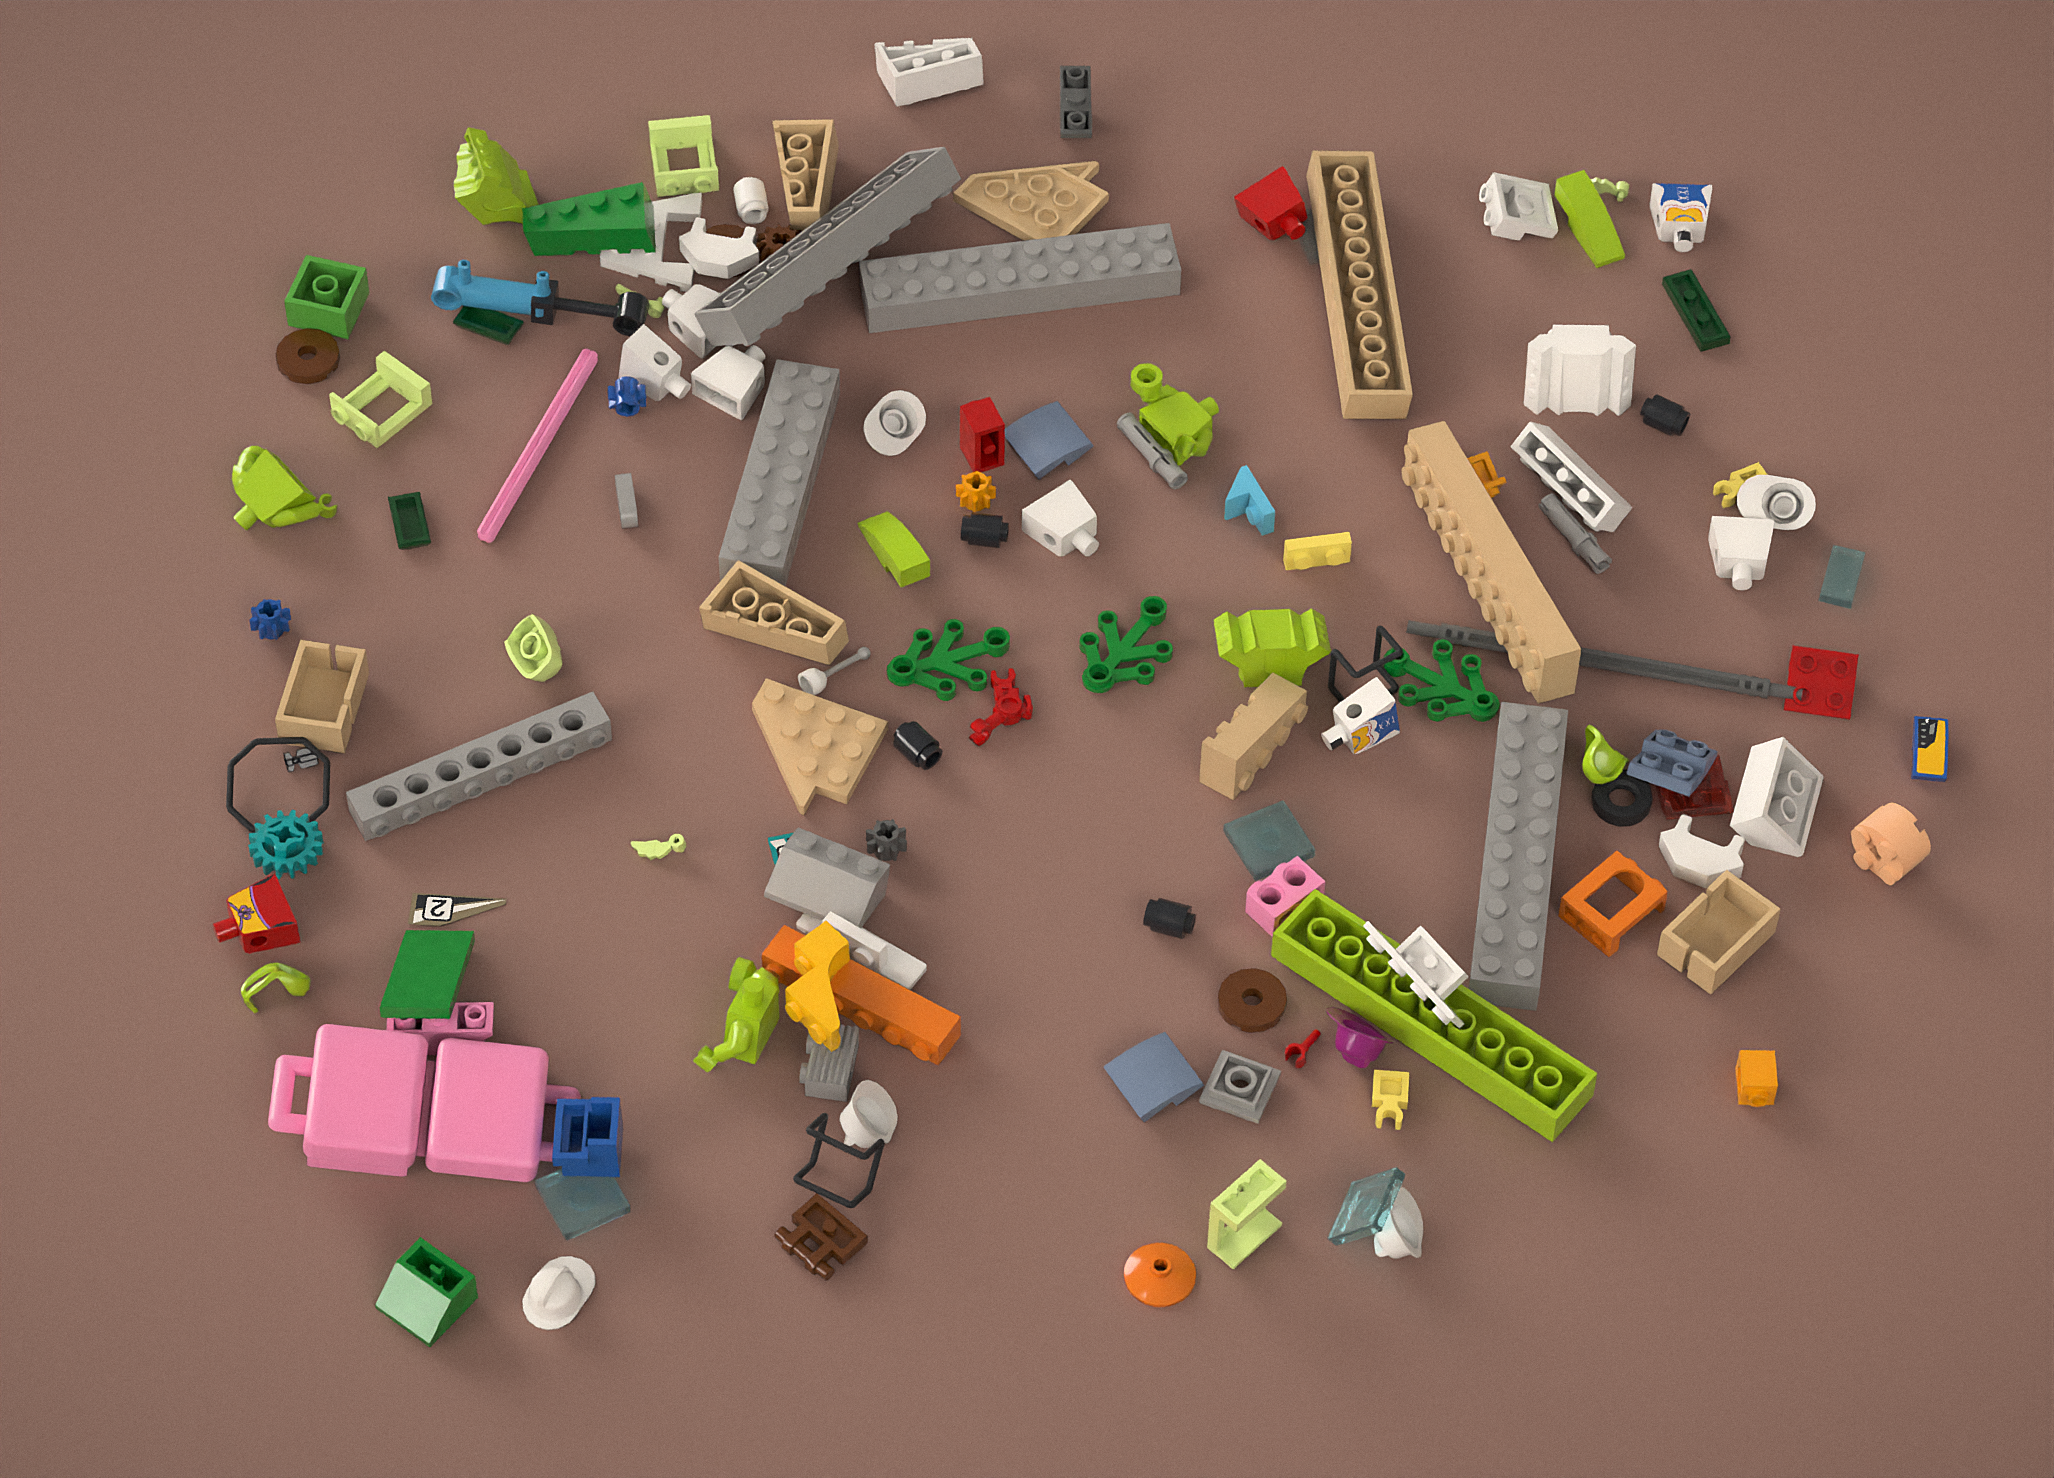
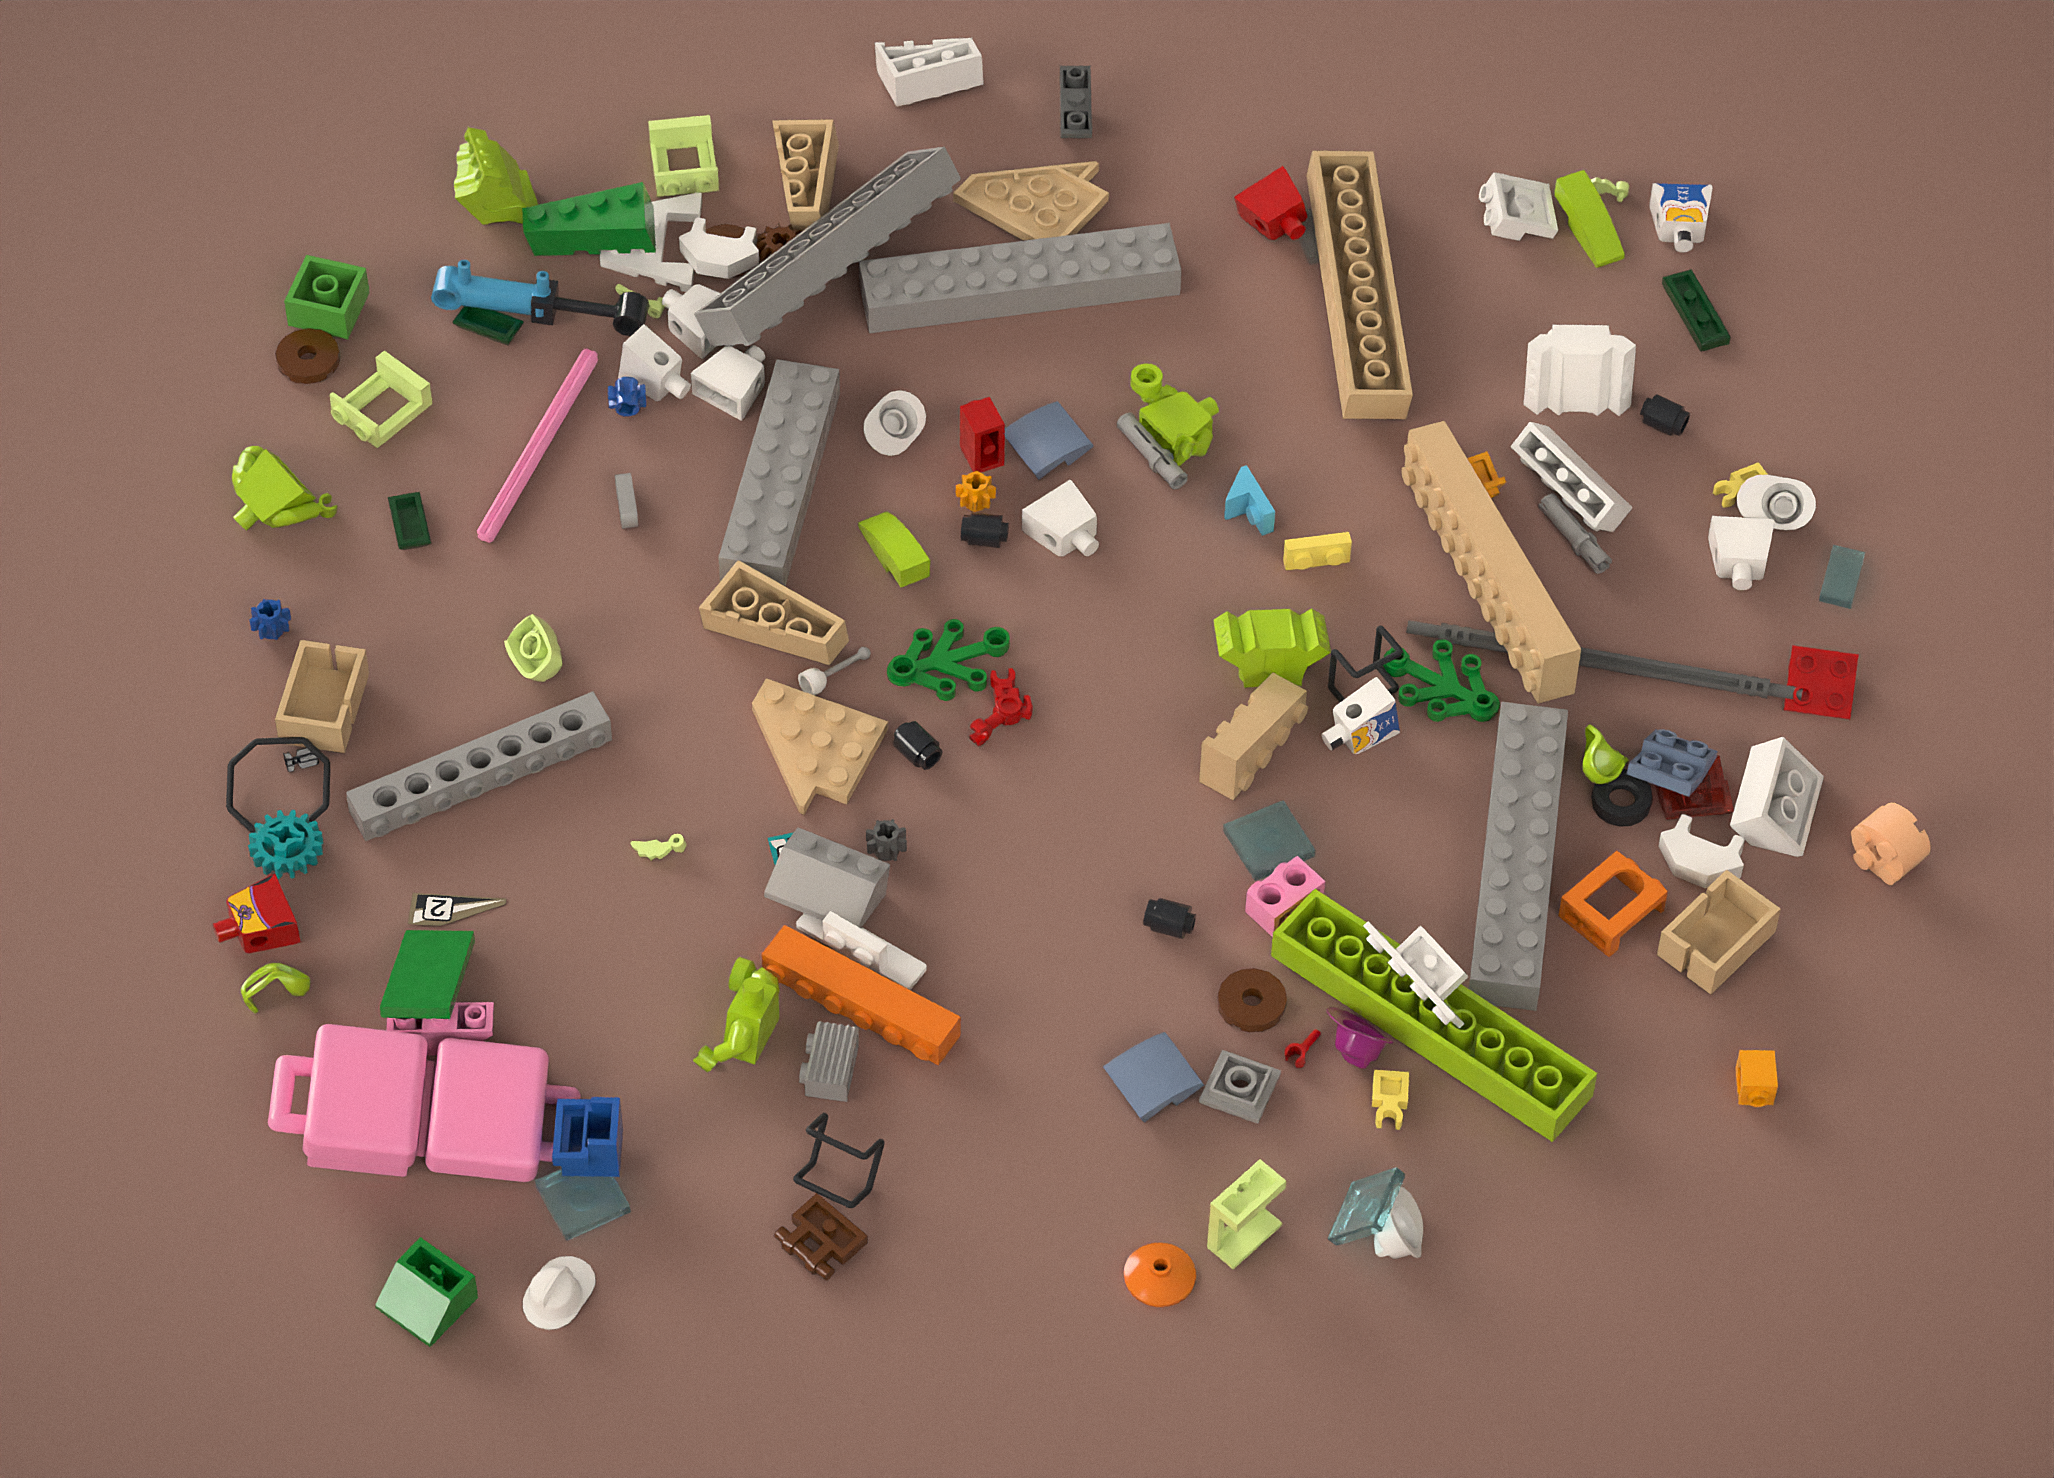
(751, 200): white brick -> none
(811, 996): yellow arch -> none
(869, 1116): white piece -> none
(1125, 649): green plant -> none
(1930, 749): slope -> none

